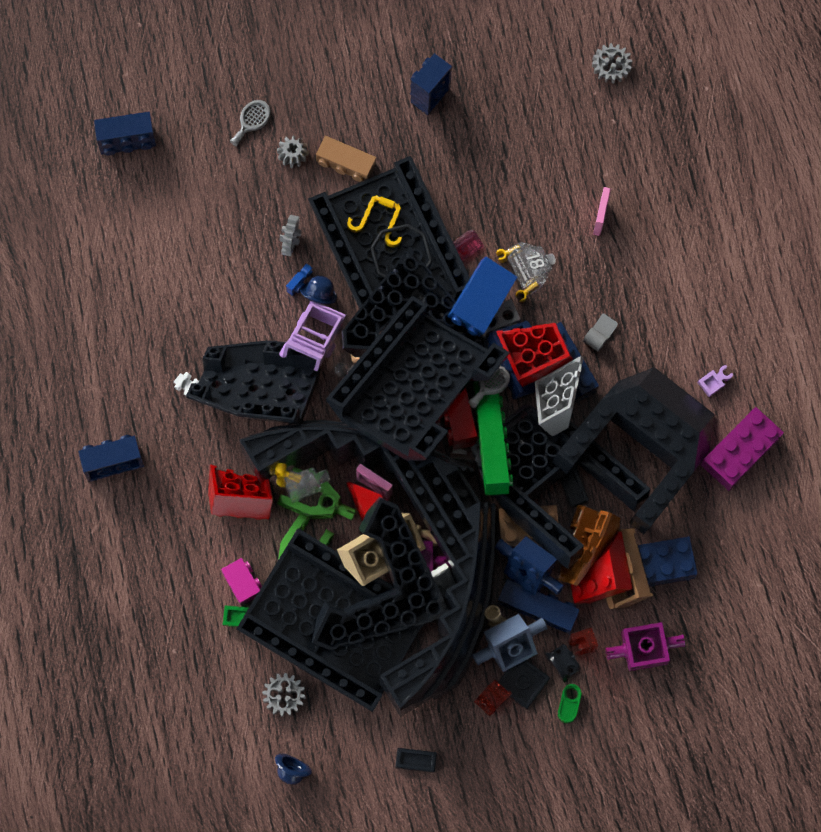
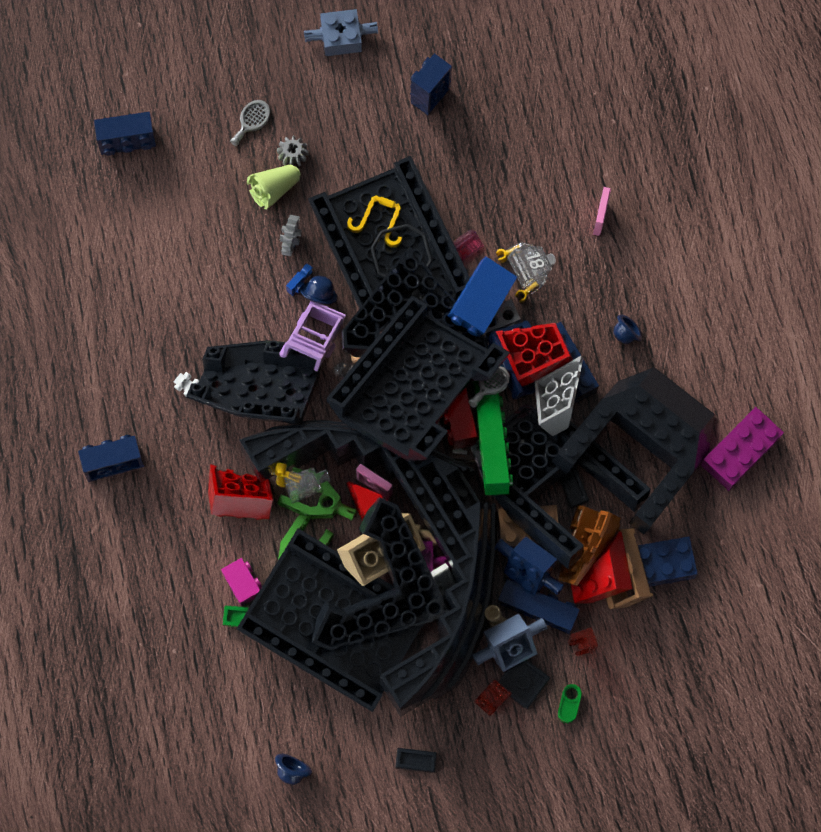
(272, 184): none -> yellowish green cone
(275, 701): light grey gear -> none
(341, 43): none -> sand blue brick
(345, 159): medium nougat brick -> none
(563, 662): black piece -> none
(600, 332): light grey panel -> none
(621, 62): light grey gear -> none
(627, 330): none -> dark blue hat
(652, 636): magenta brick -> none
(713, 382): lavender plate -> none

